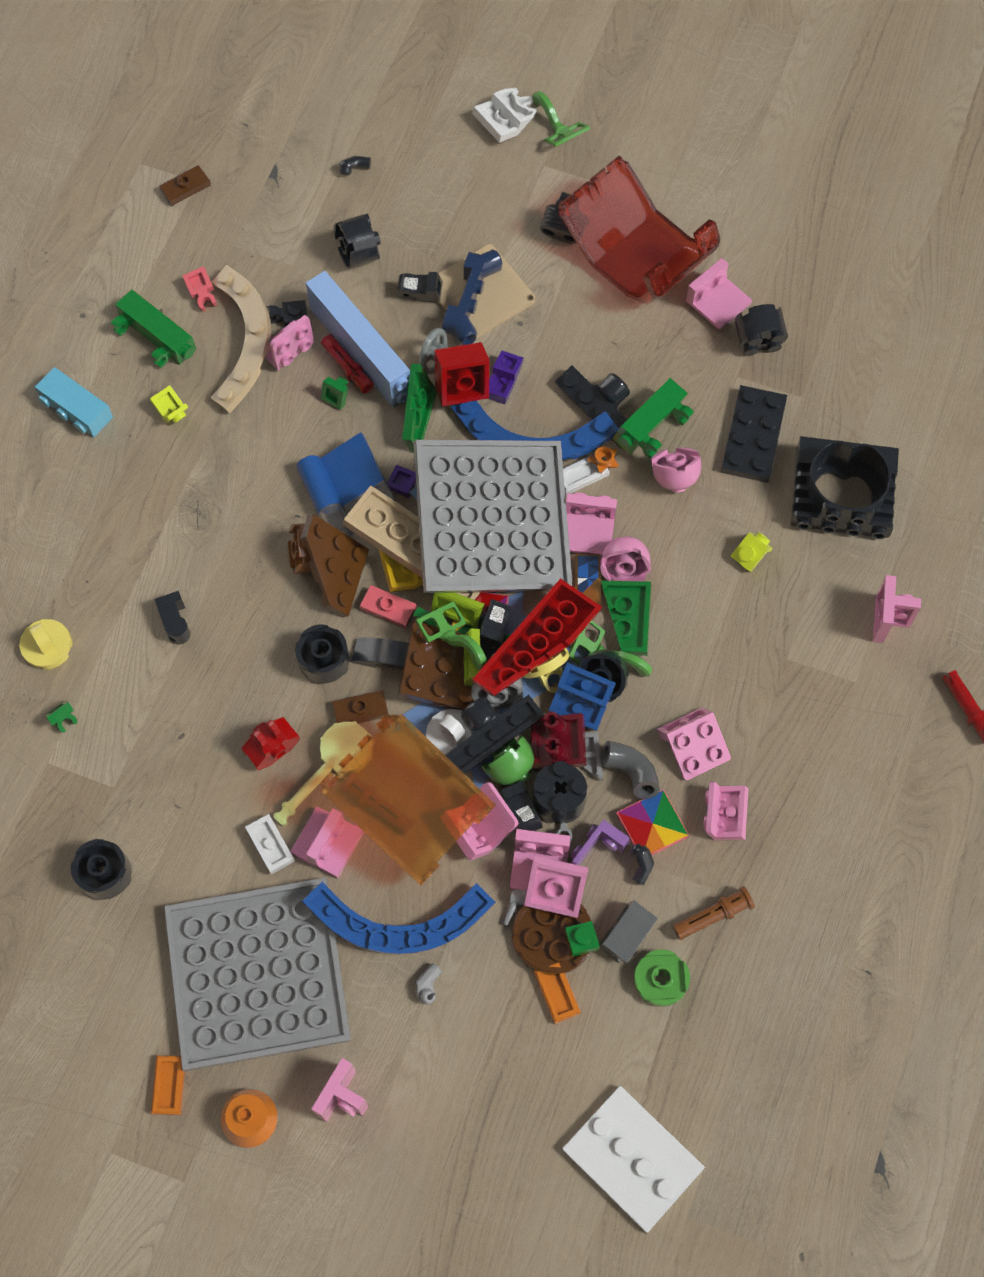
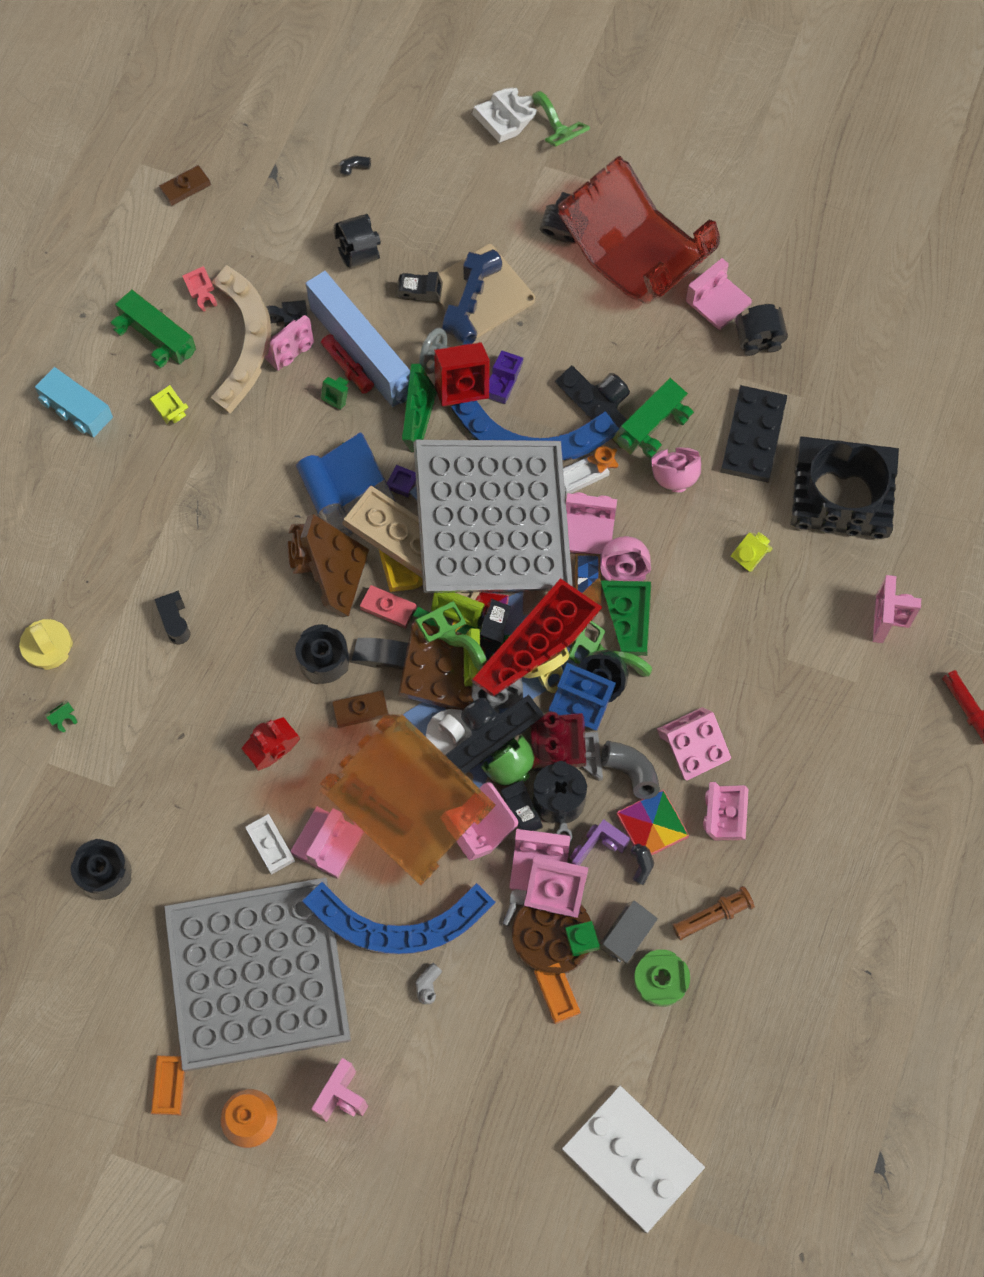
(334, 746): yellowish green piece -> none

